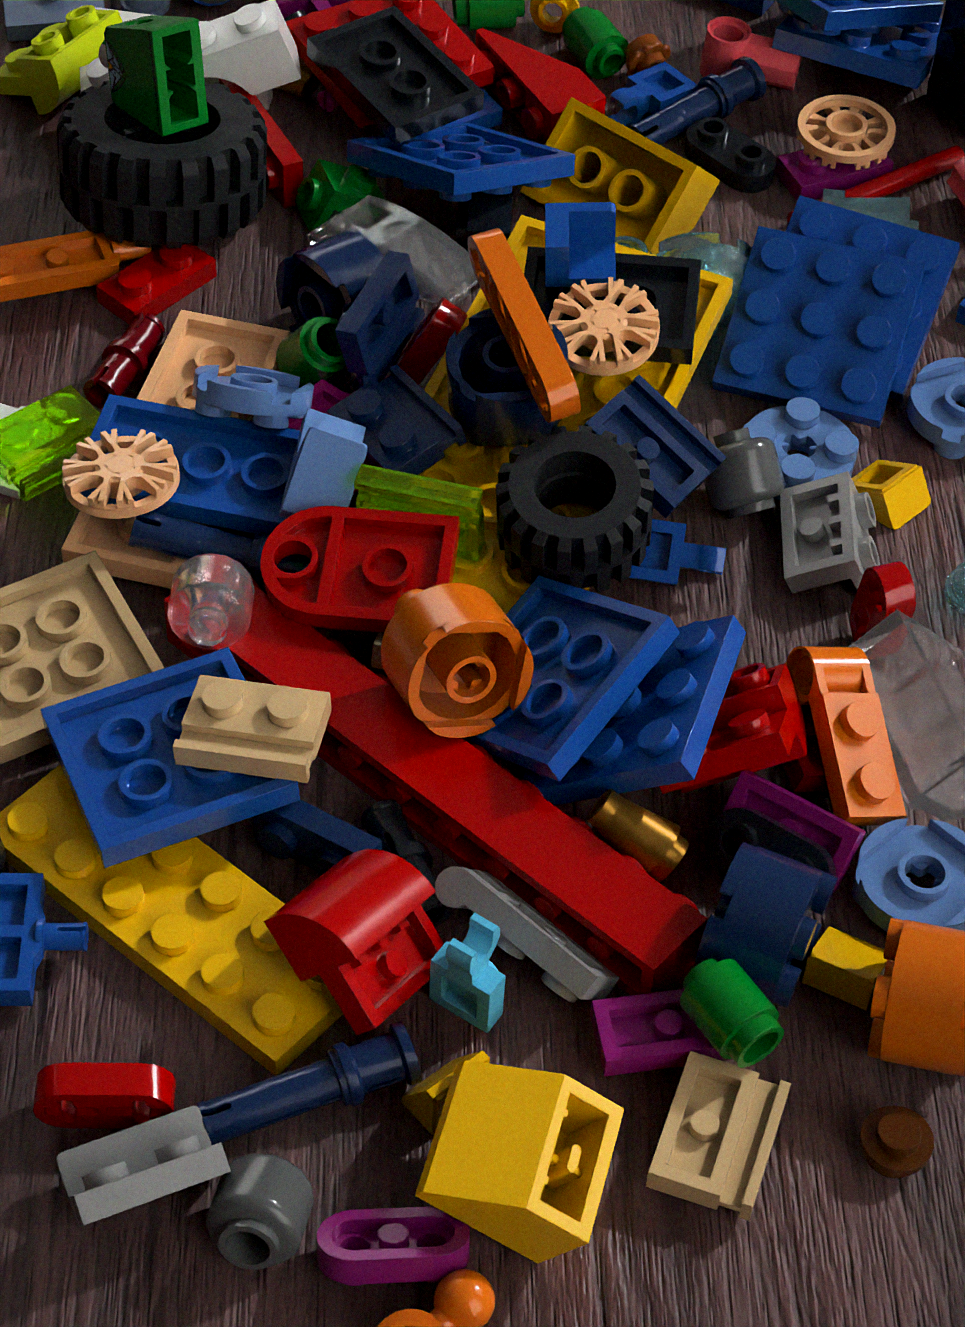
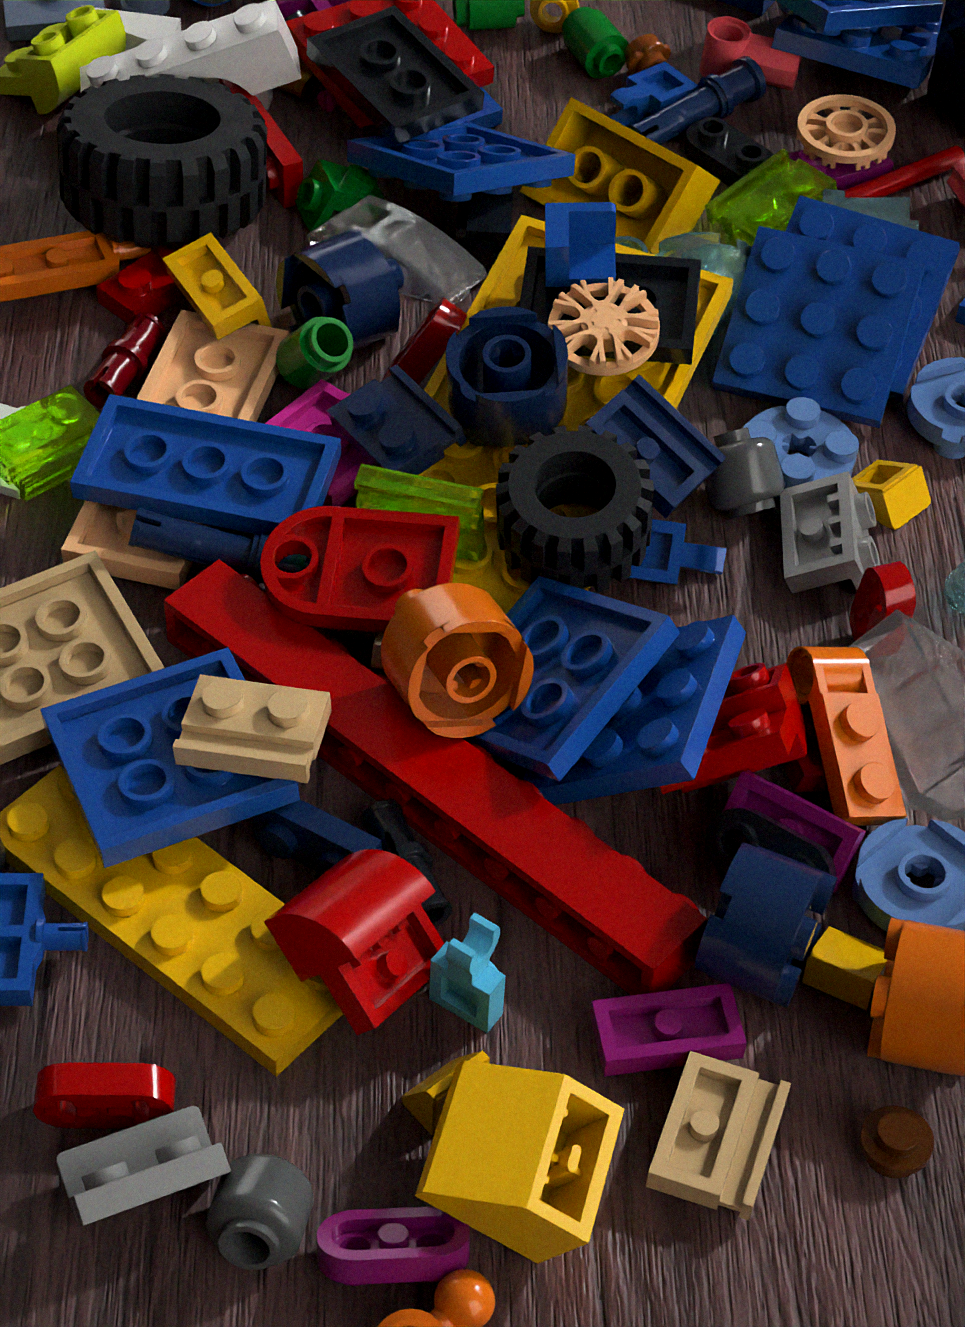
(121, 474): light nougat wheel -> none
(157, 71): green torso -> none
(211, 595): clear head -> none
(215, 287): none -> yellow panel
(254, 391): medium blue plate -> none
(323, 463): medium blue slope -> none
(342, 1076): dark blue pin -> none
(380, 319): dark blue plate -> none
(524, 325): orange beam -> none
(524, 931): light grey plate -> none
(535, 84): red slope -> none
(638, 833): pearl gold cone -> none
(731, 1011): green brick -> none
(767, 196): none -> clear neon green plate

